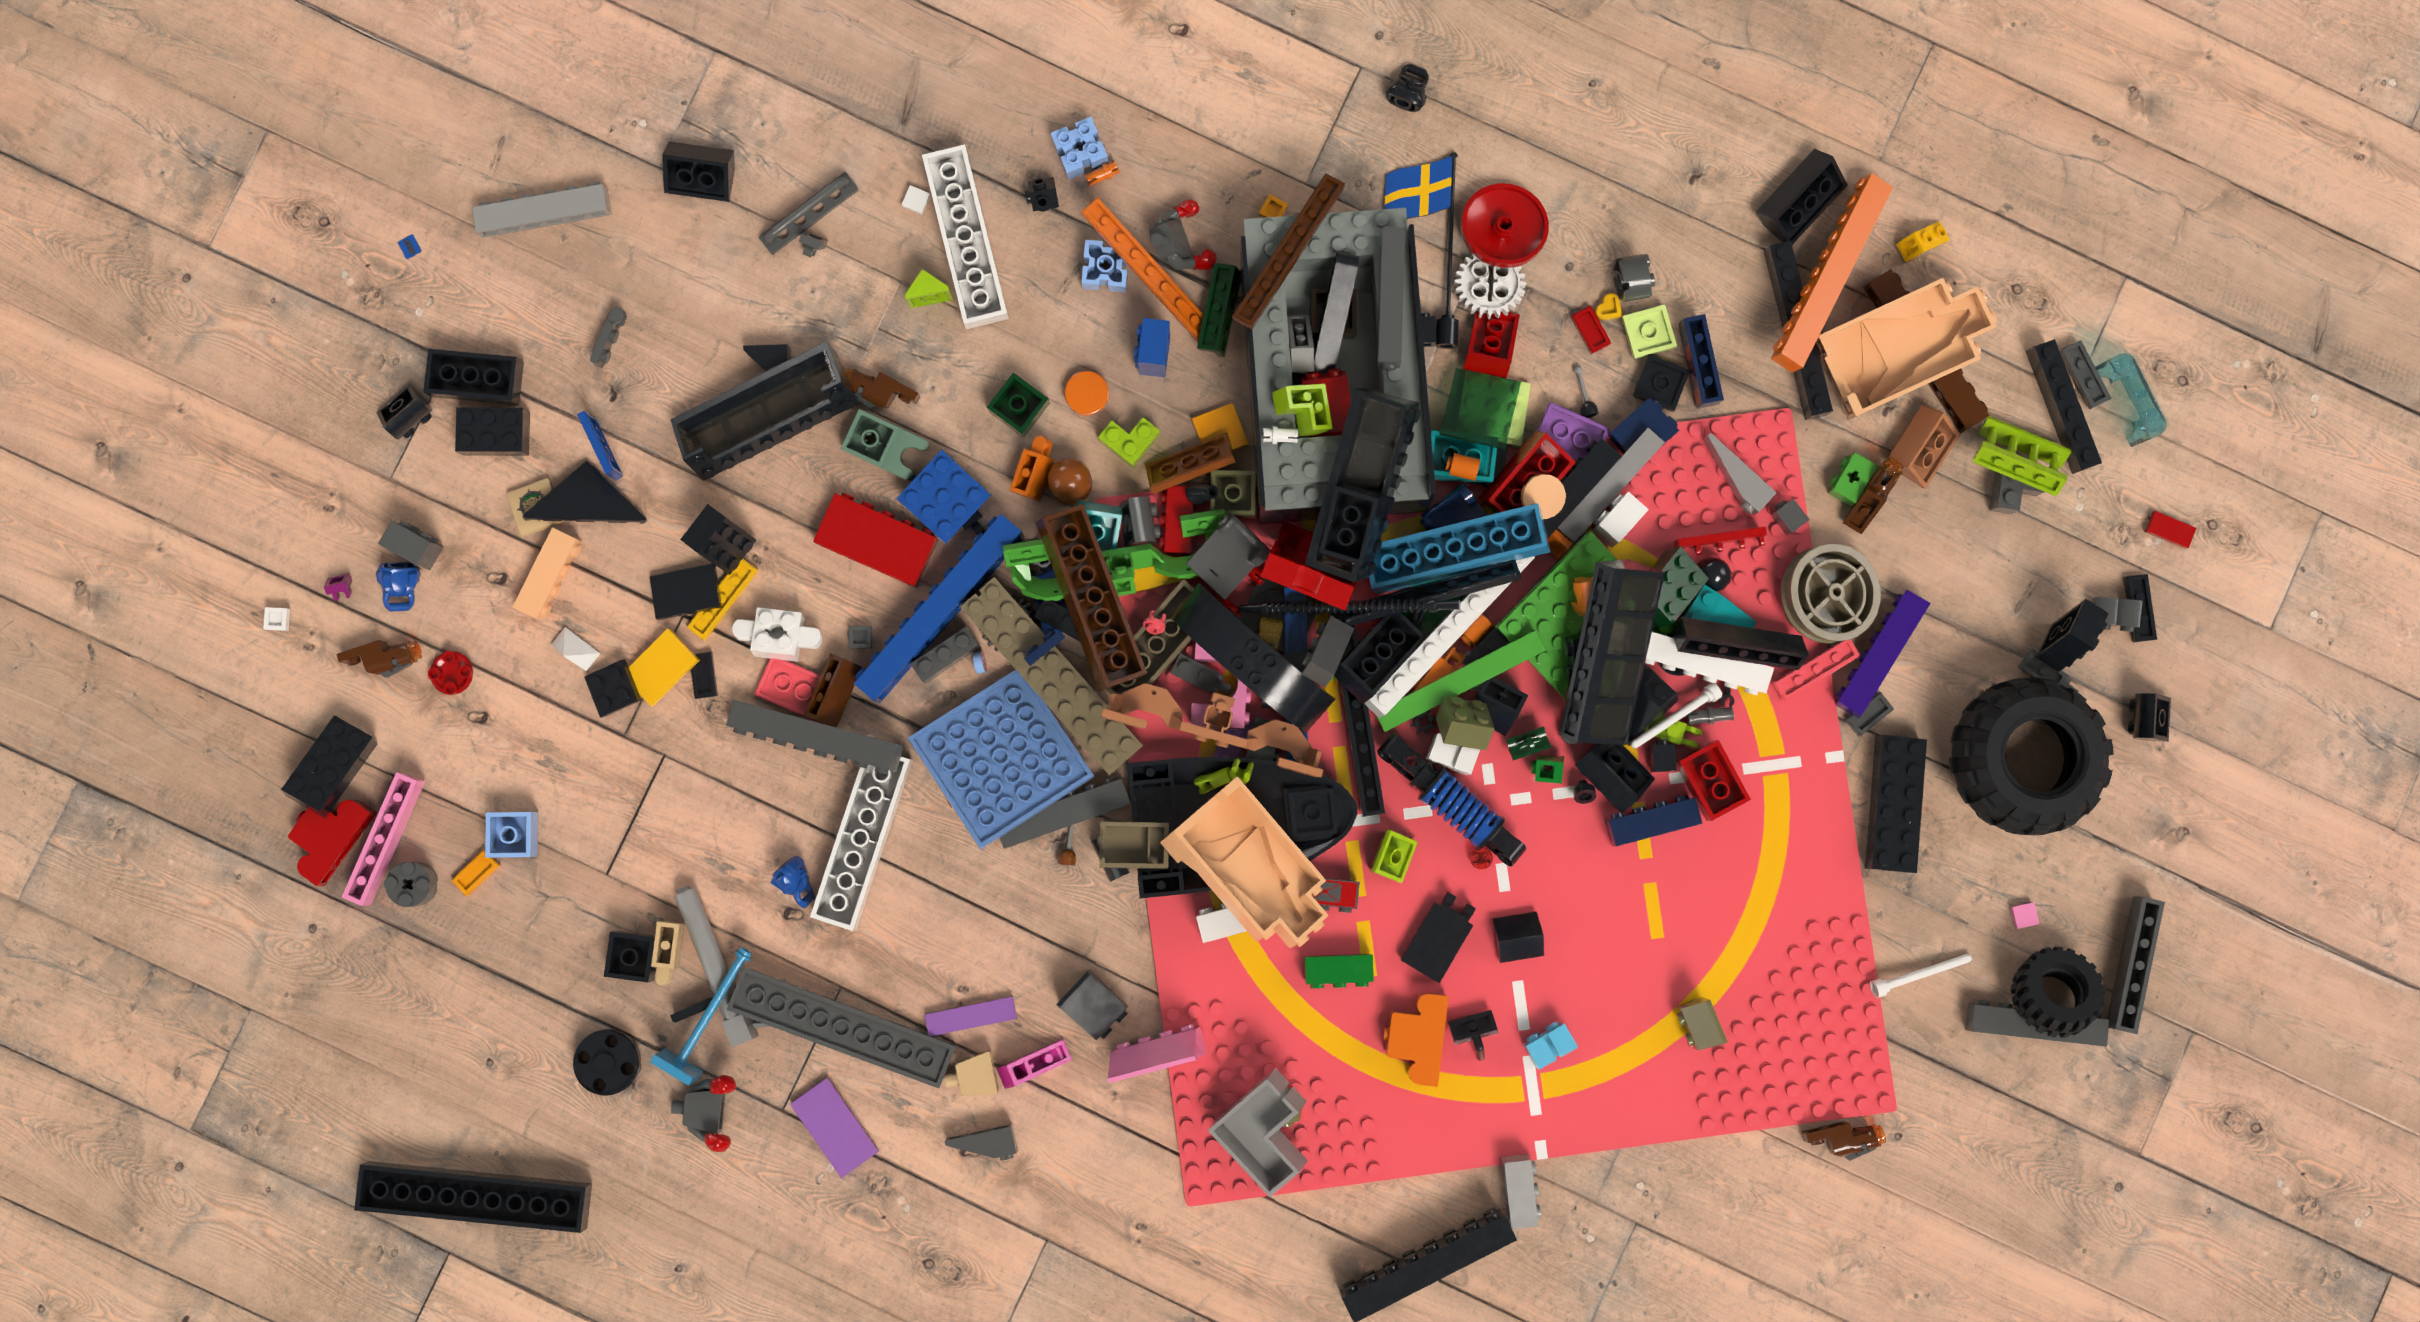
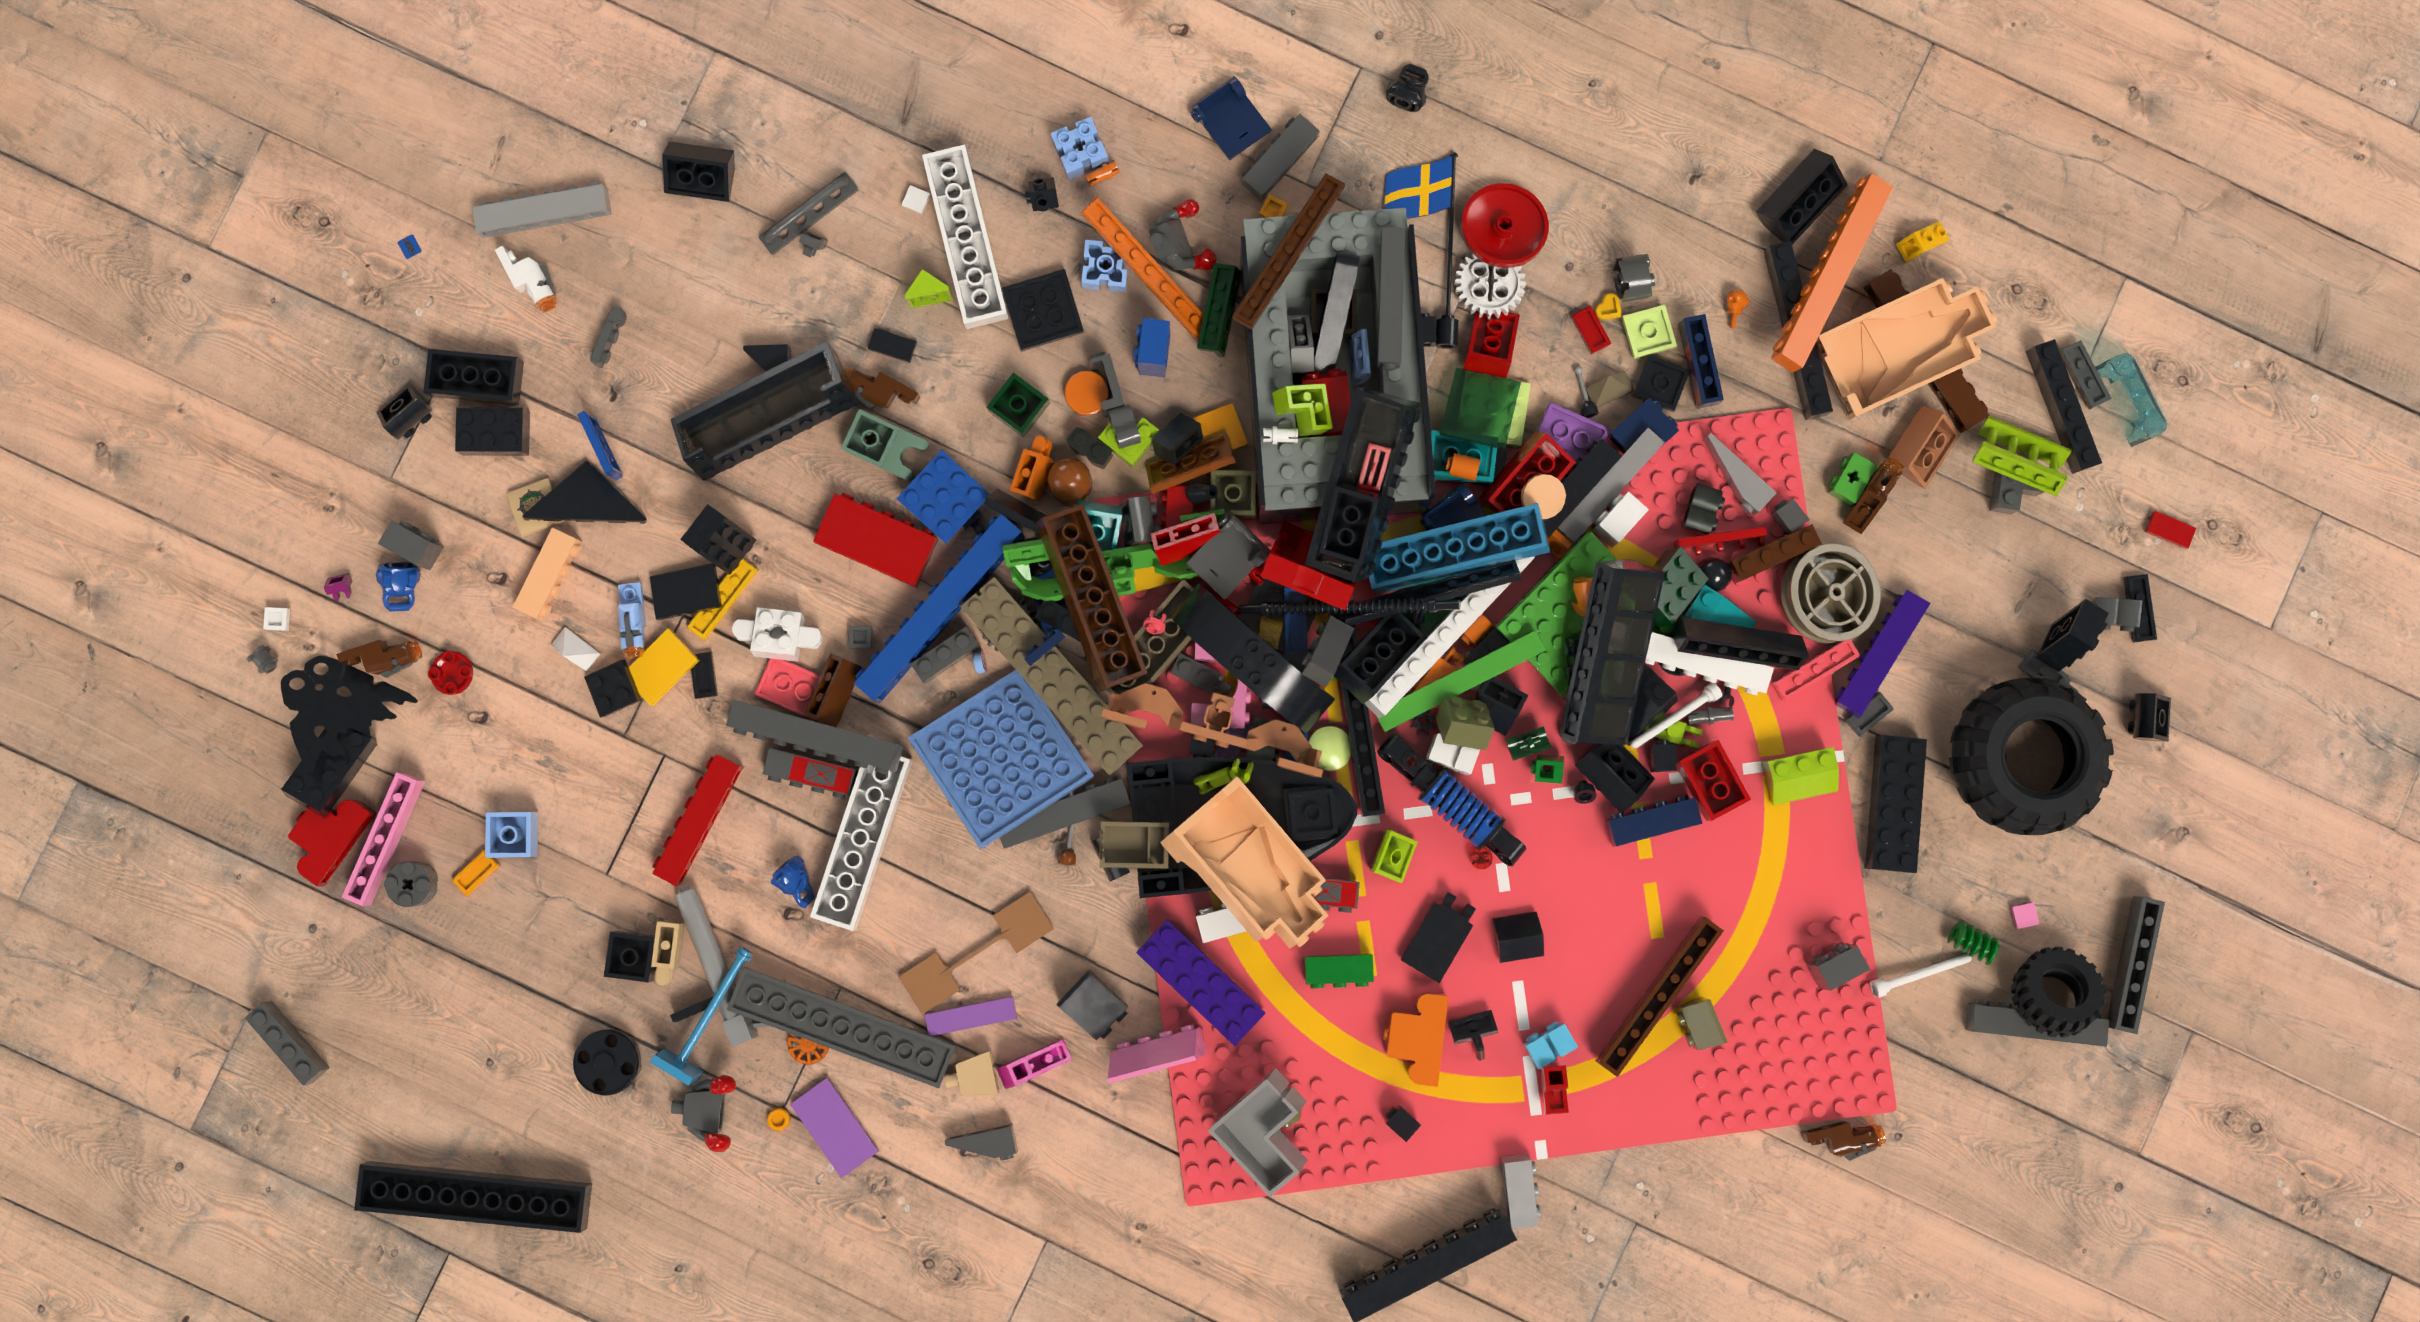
(263, 659): none -> dark grey brick
(287, 1043): none -> dark grey brick
(333, 710): none -> black piece
(529, 277): none -> white plate
(631, 619): none -> light blue plate
(697, 820): none -> red brick
(778, 1119): none -> light orange tile
(806, 1046): none -> orange wheel
(810, 772): none -> dark grey brick
(892, 345): none -> black tile
(932, 981): none -> medium nougat hinge
(1014, 509): none -> black tile
(1042, 310): none -> black plate
(1096, 451): none -> pearl dark grey brick
(1102, 361): none -> dark grey panel
(1124, 426): none -> dark grey axle
(1177, 439): none -> pearl dark grey brick
(1182, 539): none -> red slope
(1200, 748): none -> black brick
(1201, 982): none -> dark purple brick
(1229, 116): none -> dark blue door
(1280, 157): none -> dark grey brick
(1334, 747): none -> yellowish green dish
(1359, 357): none -> light blue slope
(1378, 448): none -> tile
(1401, 1122): none -> black brick
(1554, 1087): none -> red brick
(1609, 388): none -> dark tan slope
(1659, 996): none -> reddish brown brick
(1702, 509): none -> pearl dark grey brick
(1736, 302): none -> orange piece
(1774, 553): none -> reddish brown brick
(1802, 775): none -> lime slope
(1837, 966): none -> dark grey brick
(1975, 941): none -> green piece

